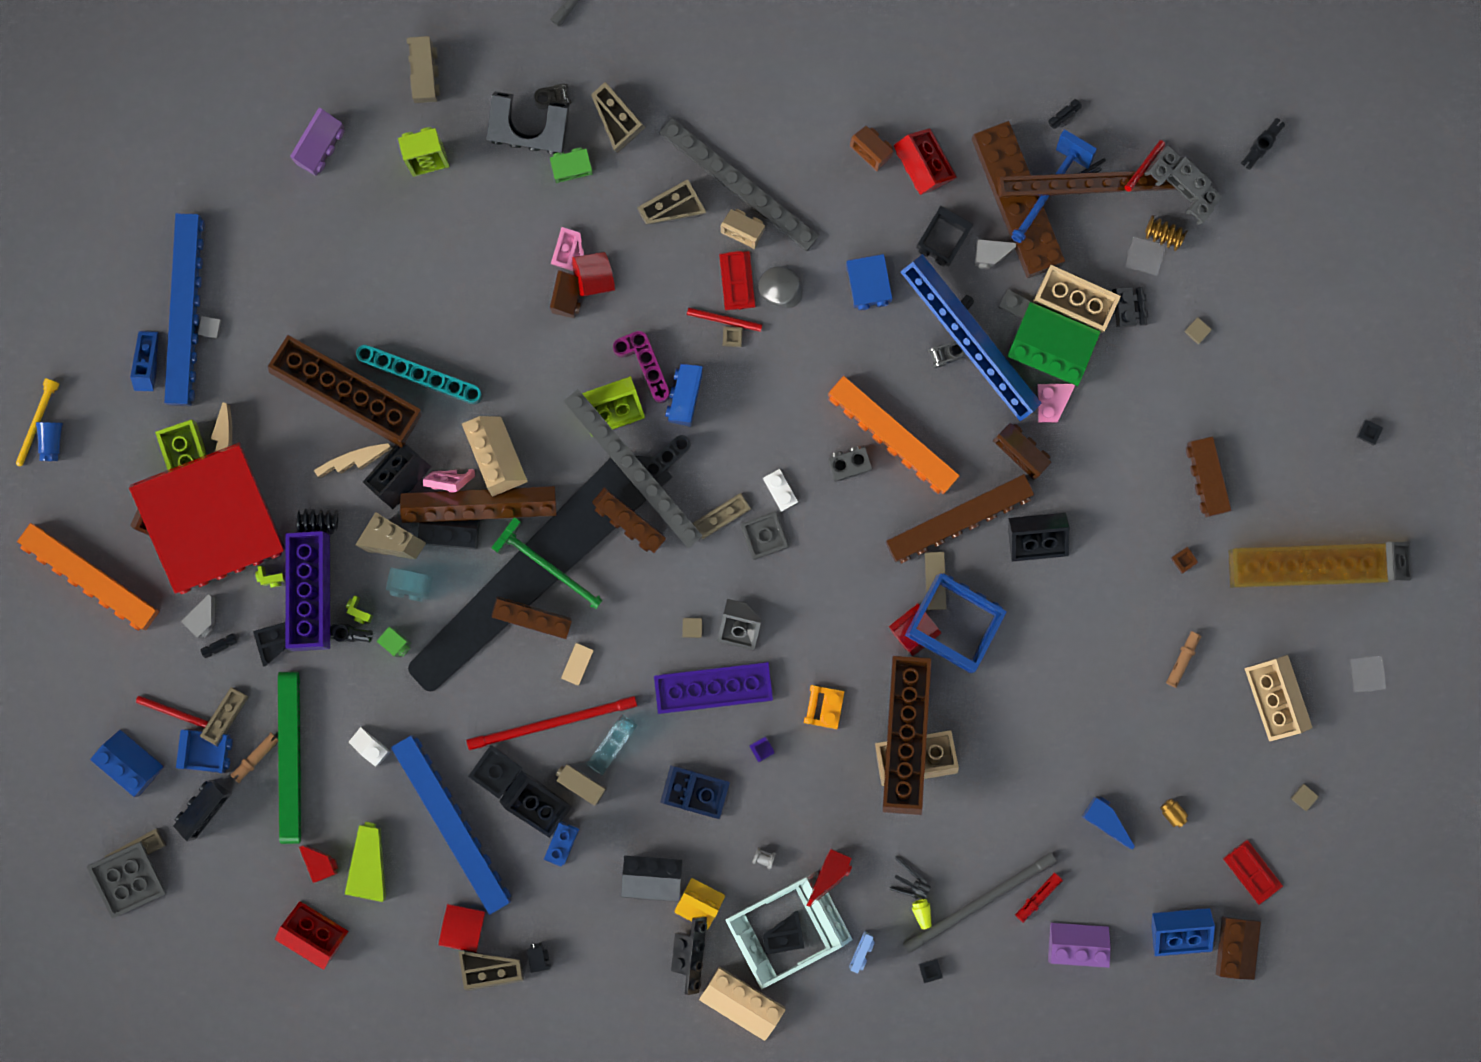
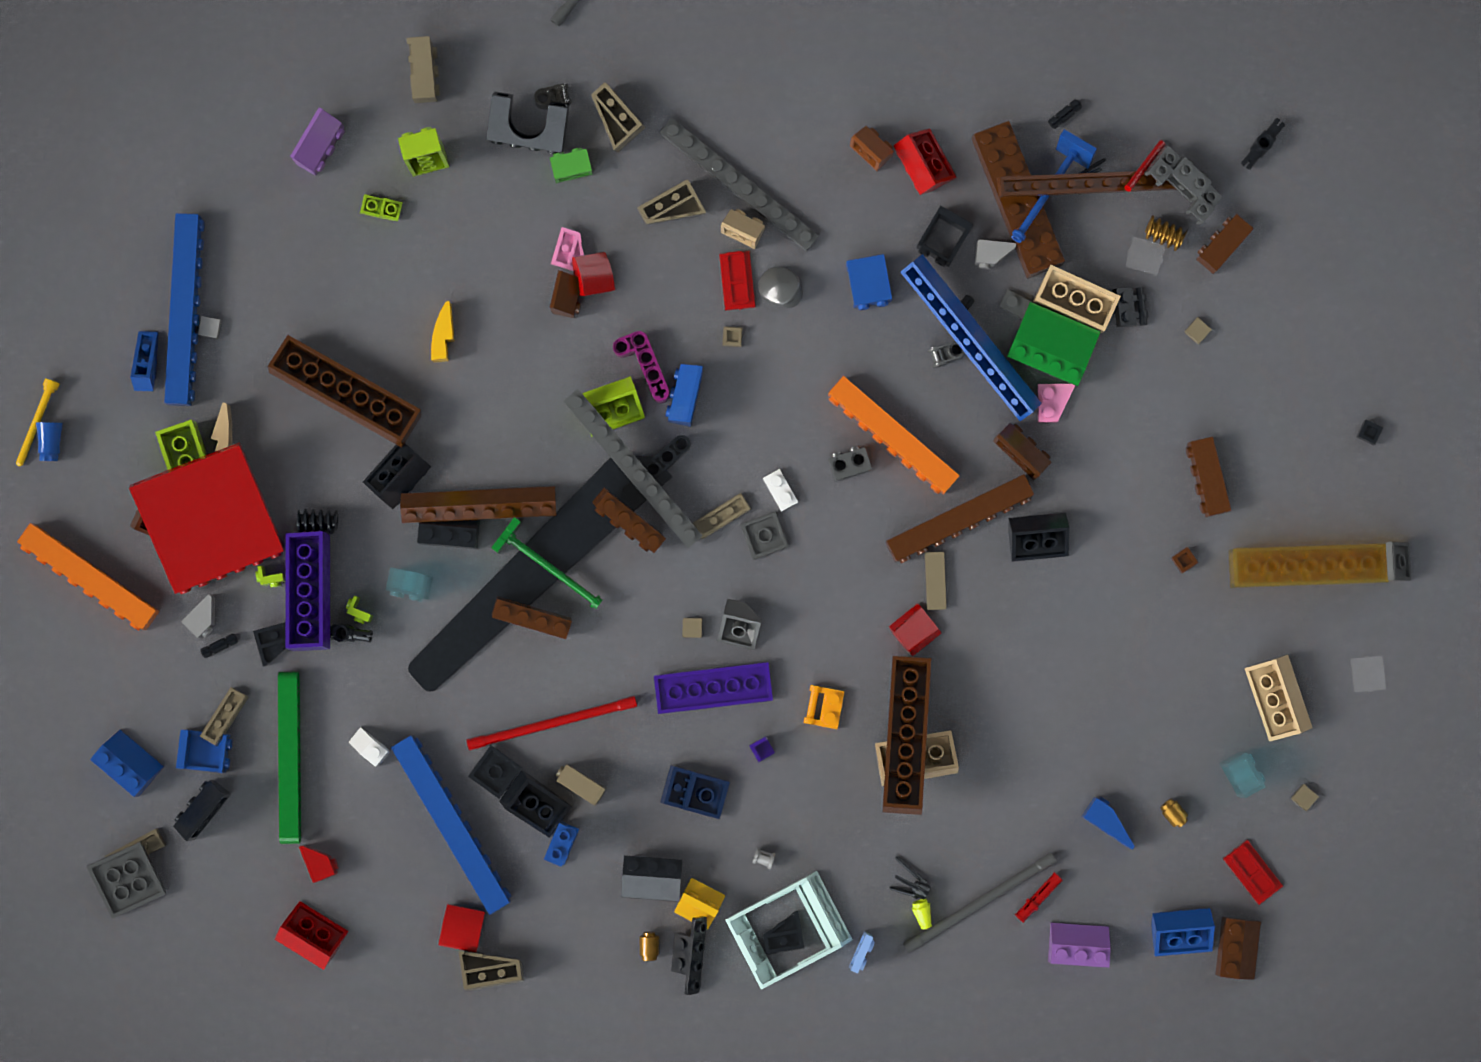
(171, 711): red bar -> none
(253, 759): medium nougat pin -> none
(360, 457): tan slope -> none
(367, 867): lime slope -> none
(380, 208): none -> lime slope
(389, 539): dark tan wedge -> none
(394, 642): bright green brick -> none
(412, 368): teal beam -> none
(442, 334): none -> yellow slope
(448, 480): bright pink wing -> none
(494, 453): tan slope -> none
(537, 958): black brick -> none
(577, 664): tan tile -> none
(612, 744): clear light blue slope -> none
(649, 946): none -> pearl gold brick
(724, 319): red bar -> none
(742, 1003): tan slope -> none
(832, 872): red slope -> none
(930, 970): black plate -> none
(940, 649): blue window -> none
(1183, 659): medium nougat pin -> none
(1224, 243): none -> reddish brown brick
(1243, 774): none -> clear light blue brick

